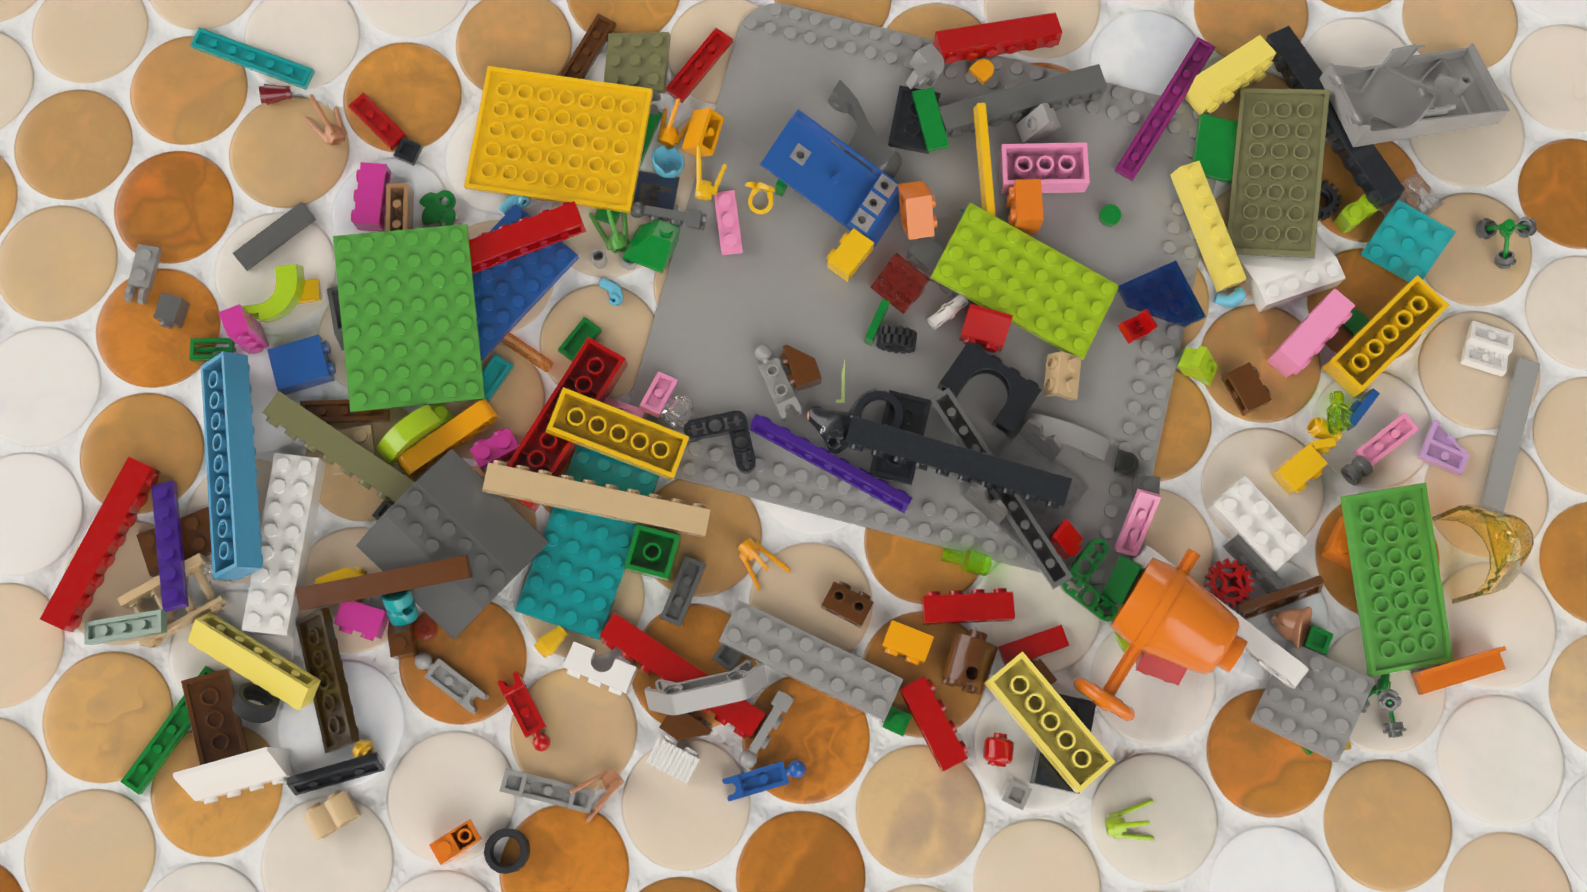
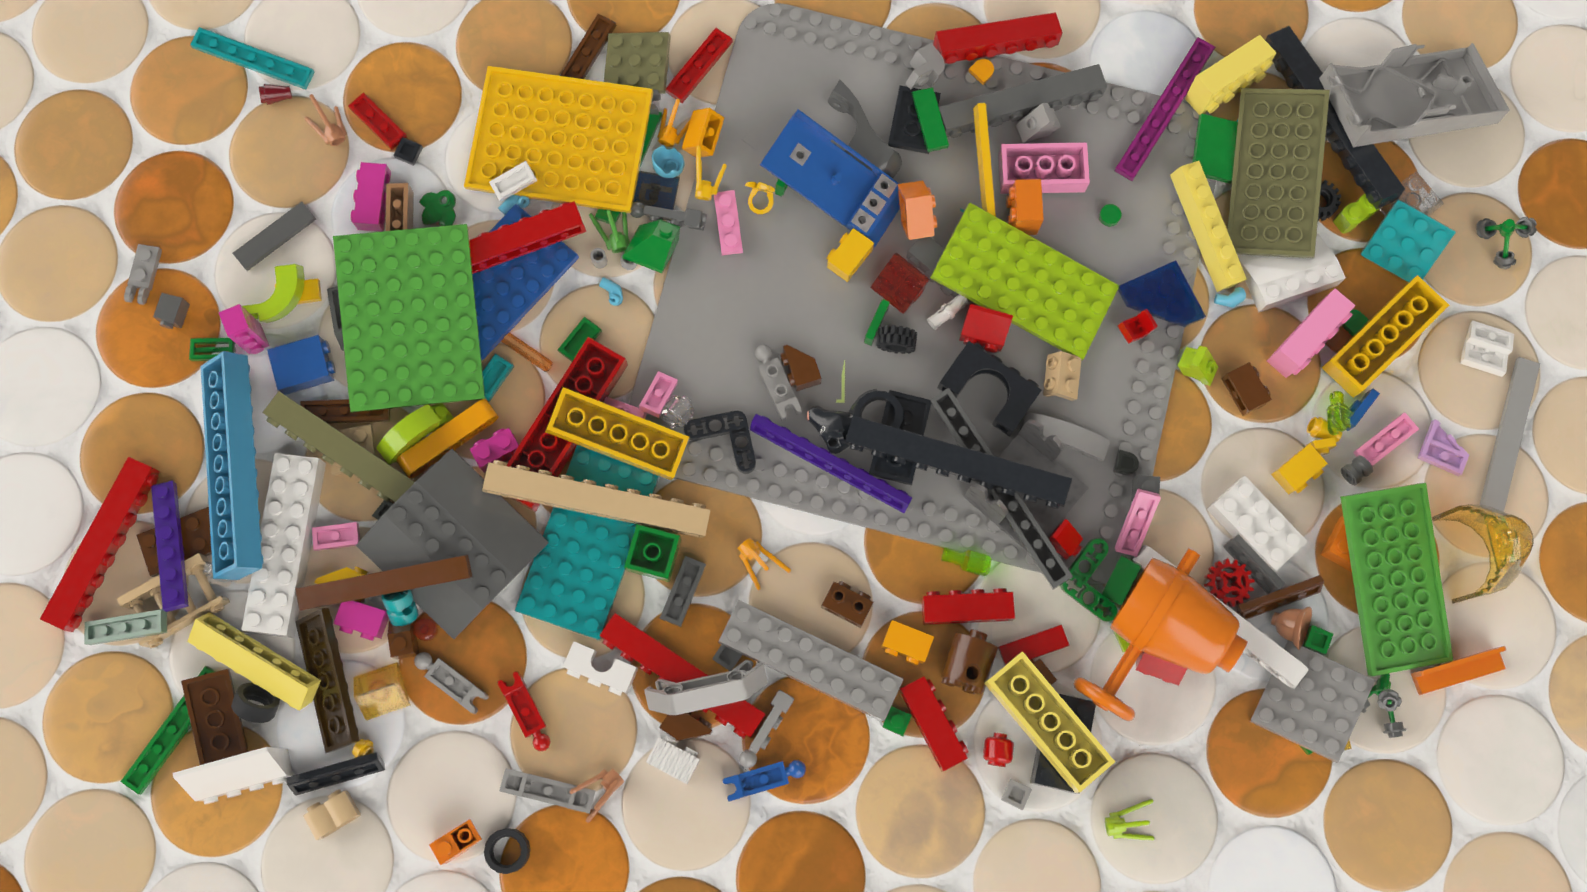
(335, 536): none -> bright pink plate
(380, 691): none -> clear yellow slope
(513, 181): none -> white tile
(549, 642): yellow cone -> none

